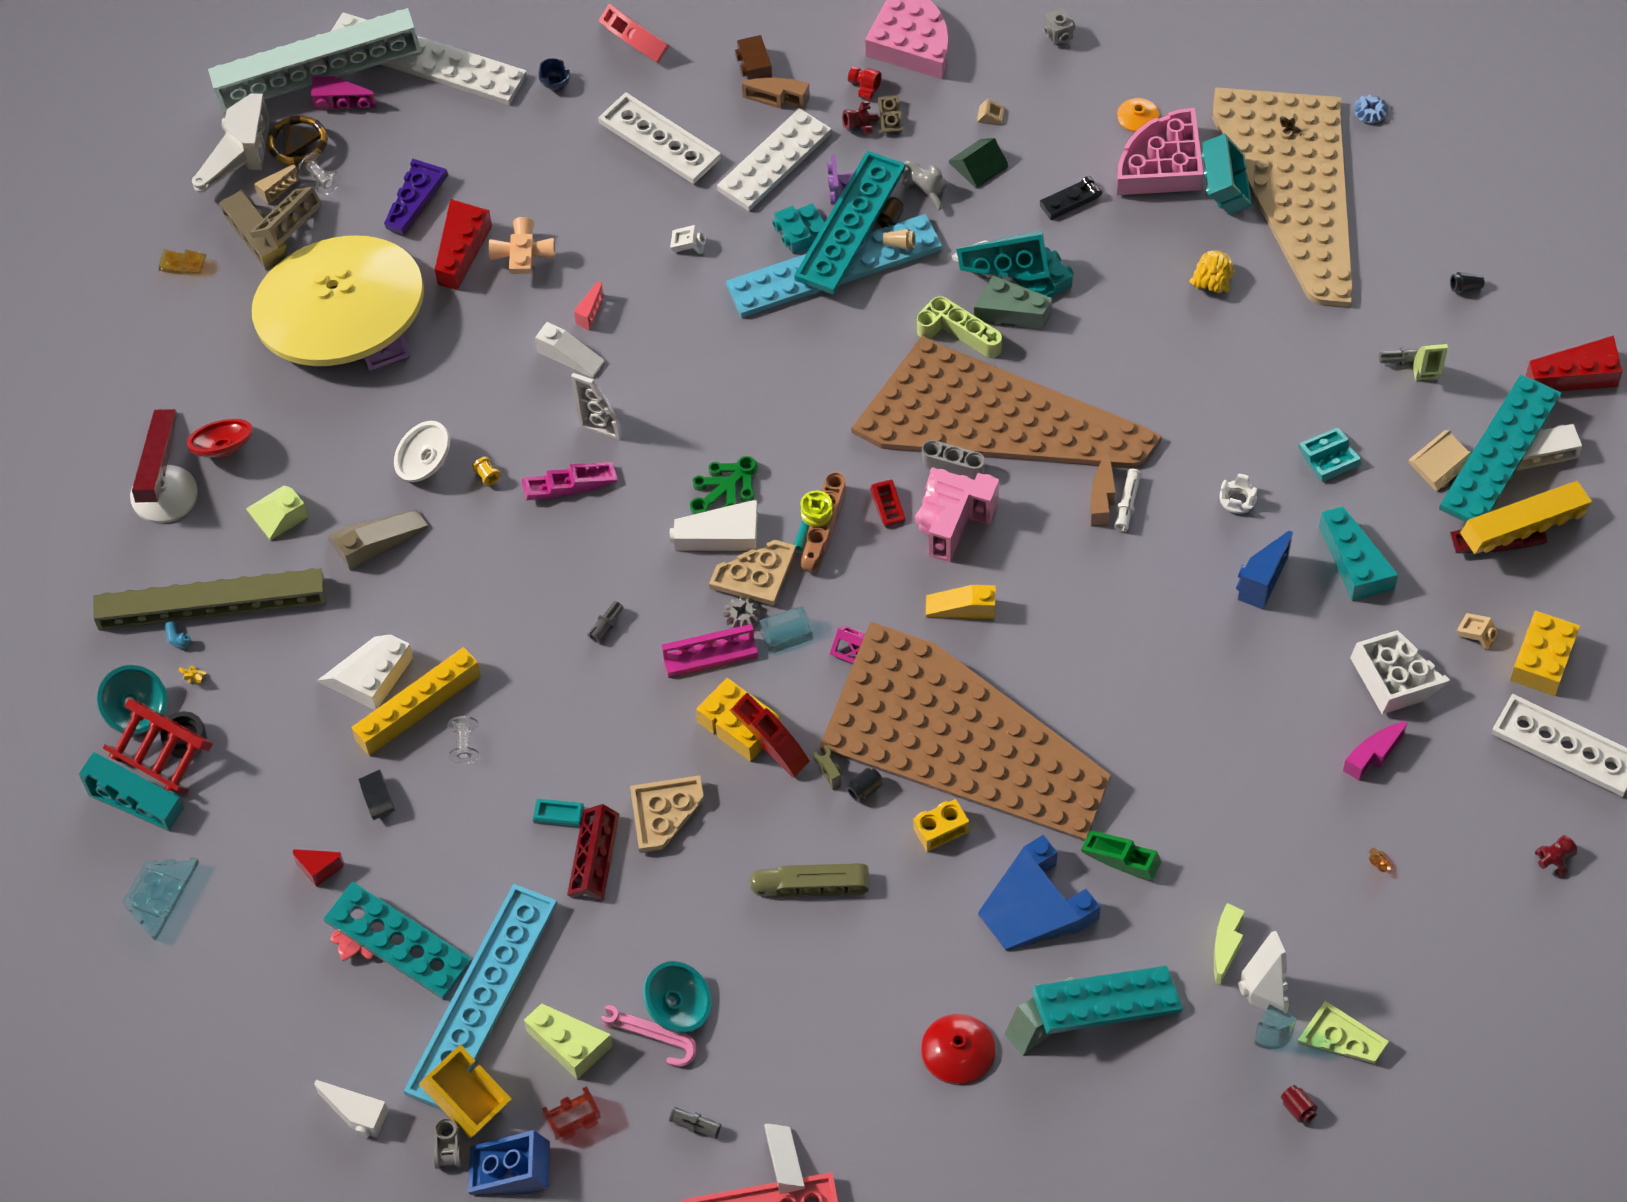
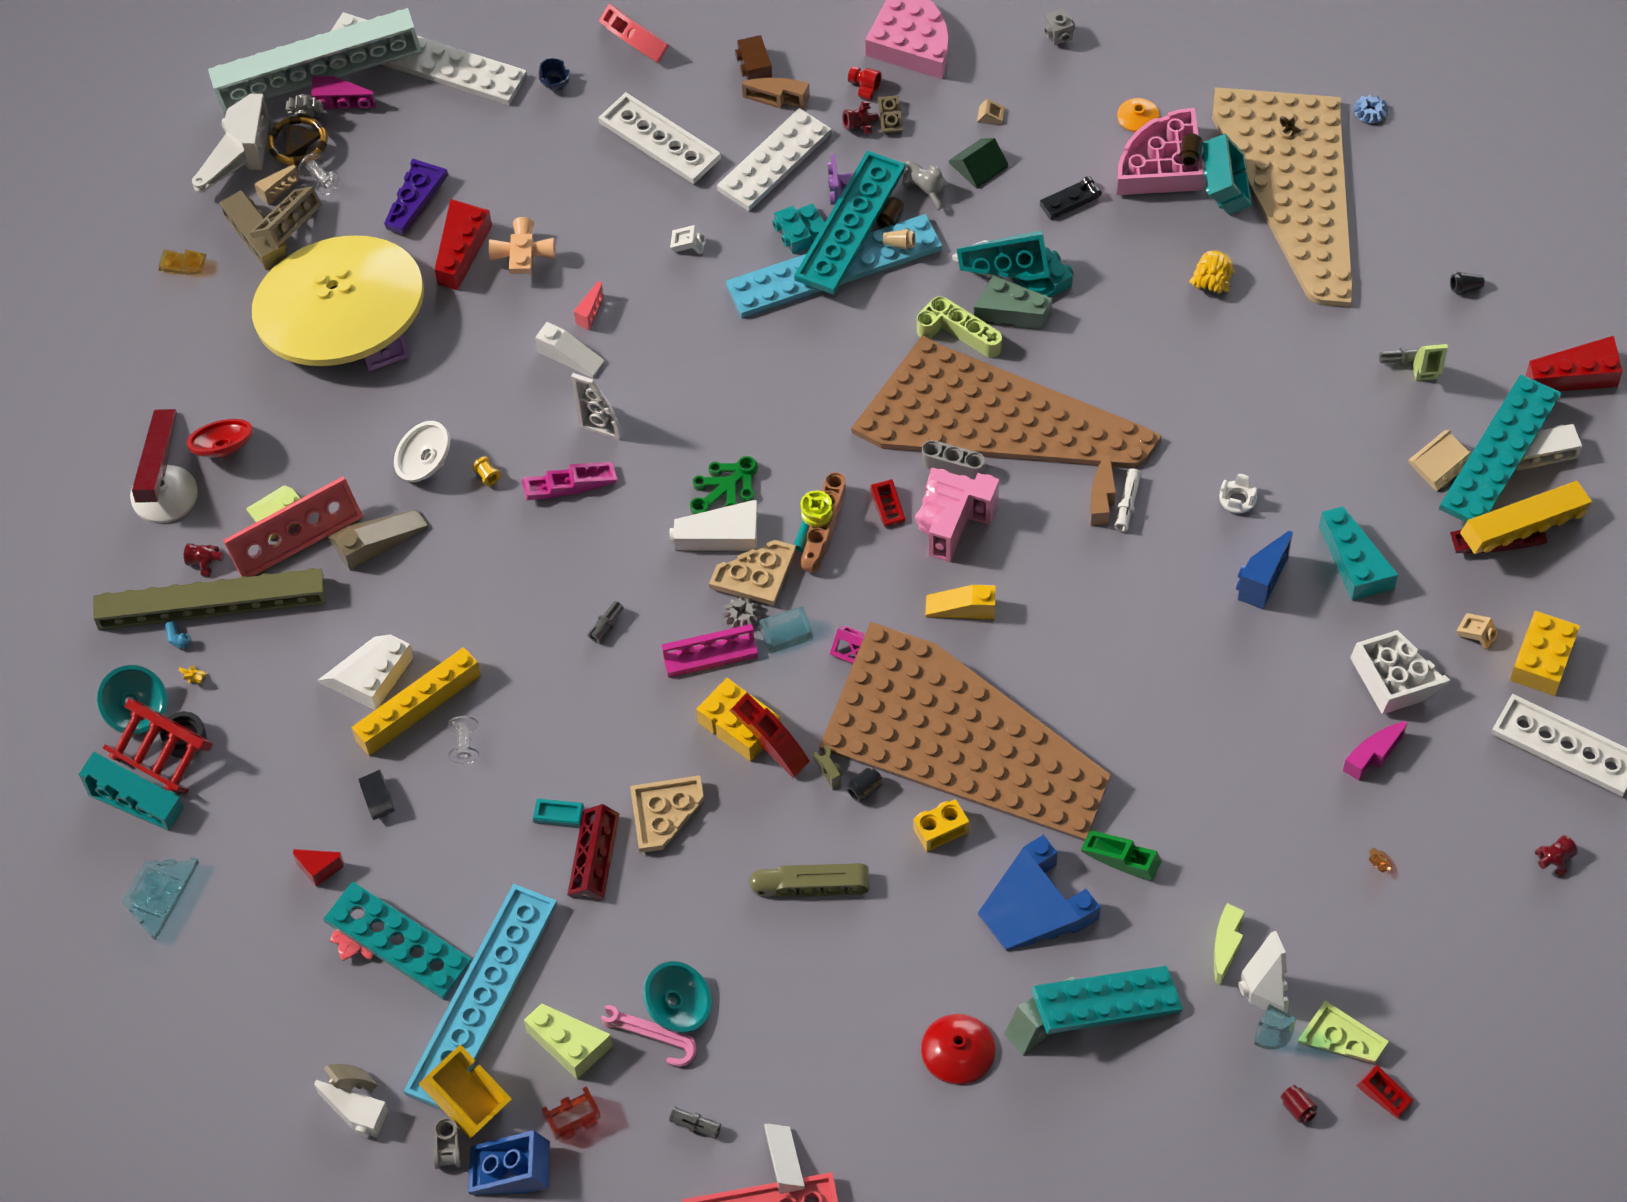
(202, 555): none -> dark red piece
(279, 524): none -> coral plate
(304, 106): none -> light grey gear
(349, 1077): none -> dark tan slope
(1191, 149): none -> dark brown brick
(1329, 454): teal slope -> none
(1380, 1098): none -> red slope

